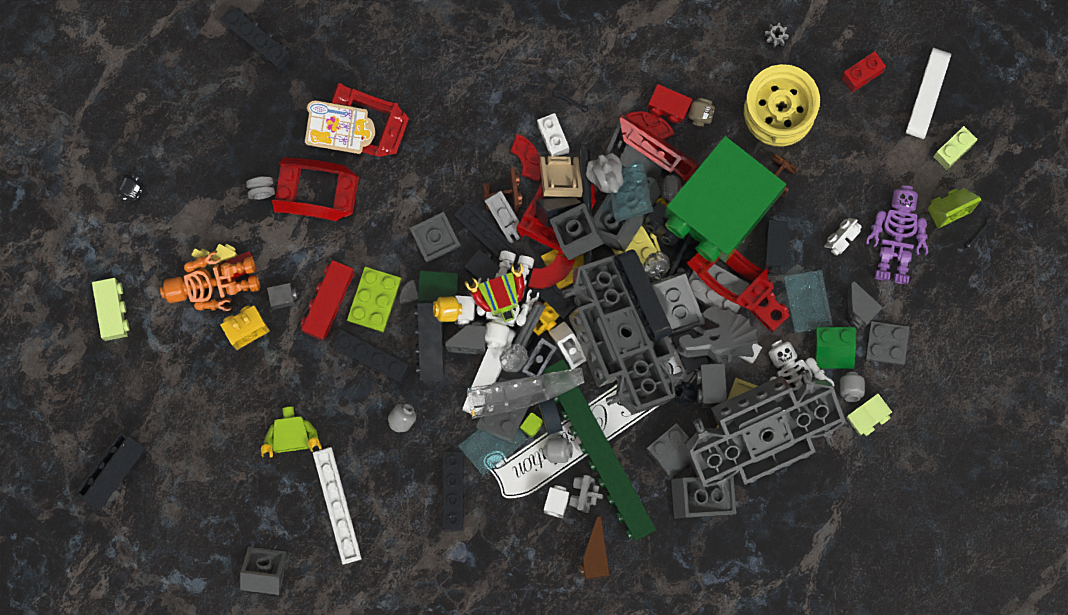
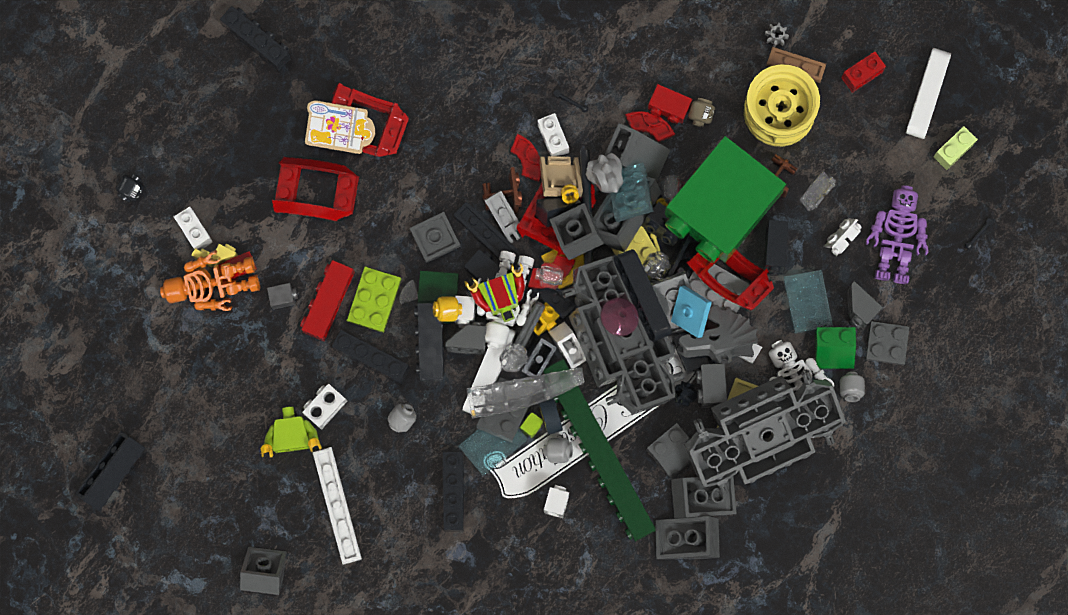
(110, 309): yellowish green brick -> none
(193, 229): none -> white brick
(244, 327): yellow hinge -> none
(260, 187): light grey wheel -> none
(328, 409): none -> white brick
(549, 275): none -> clear head
(569, 199): none -> yellow bush
(588, 493): light grey hips -> none
(595, 558): reddish brown slope -> none
(613, 322): none -> clear pink dish
(657, 149): red wedge -> none
(687, 538): none -> dark grey slope
(691, 311): none -> medium azure plate
(763, 313): red brick -> none
(813, 68): none -> medium nougat tile
(815, 192): none -> clear hinge
(868, 415): yellowish green brick -> none
(953, 206): lime slope -> none

